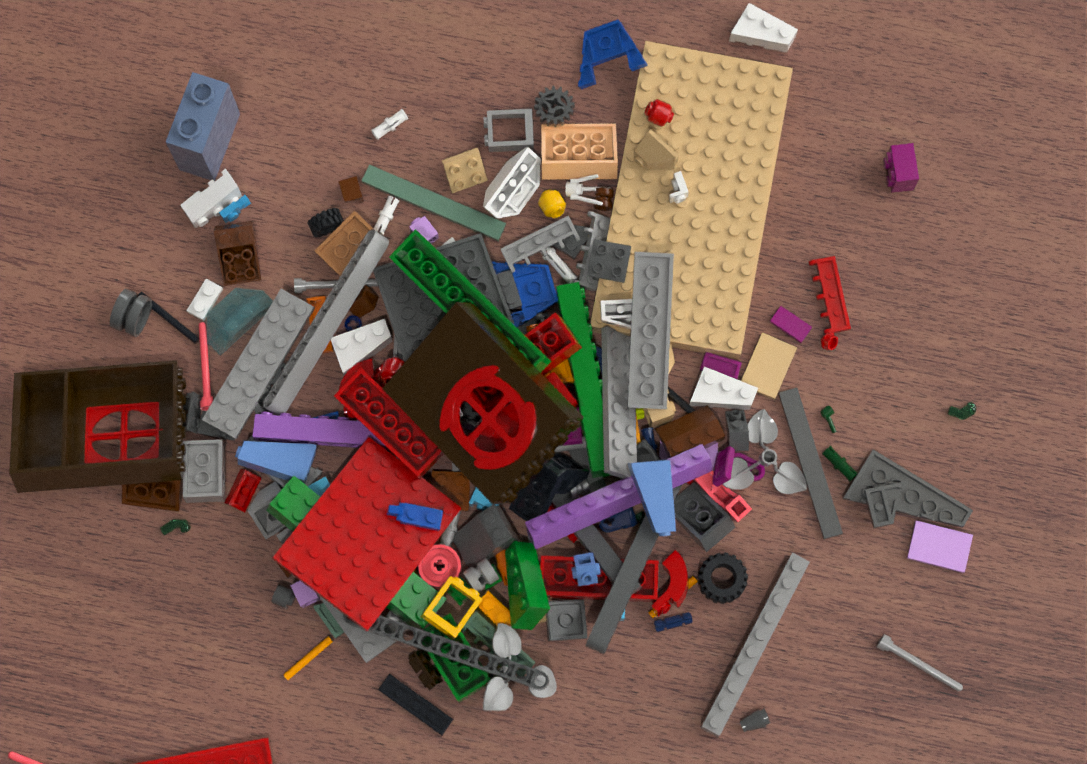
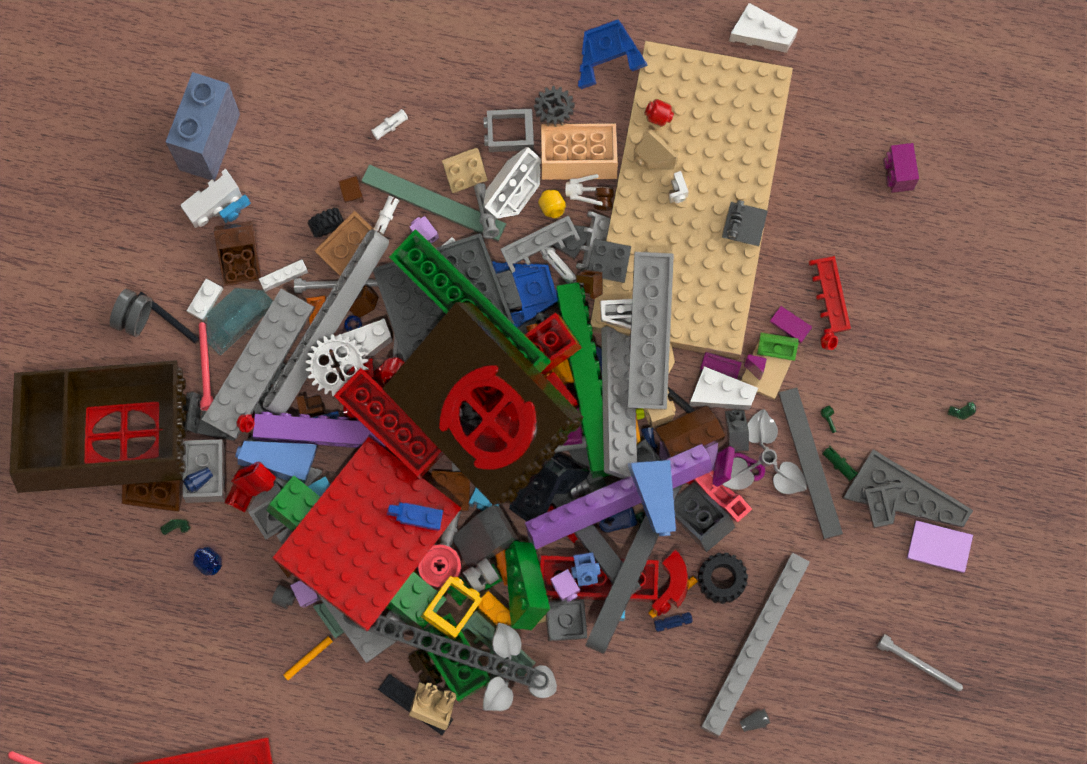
(196, 480): none -> dark blue cone
(207, 561): none -> clear blue head
(245, 423): none -> red plate
(253, 479): none -> red brick
(283, 275): none -> white piece
(310, 406): none -> reddish brown panel
(320, 372): none -> white gear
(432, 705): none -> tan plate
(486, 219): none -> light grey pin
(565, 586): none -> lavender brick
(592, 282): none -> reddish brown panel
(744, 223): none -> dark grey hinge
(755, 365): none -> magenta slope
(777, 346): none -> bright green slope

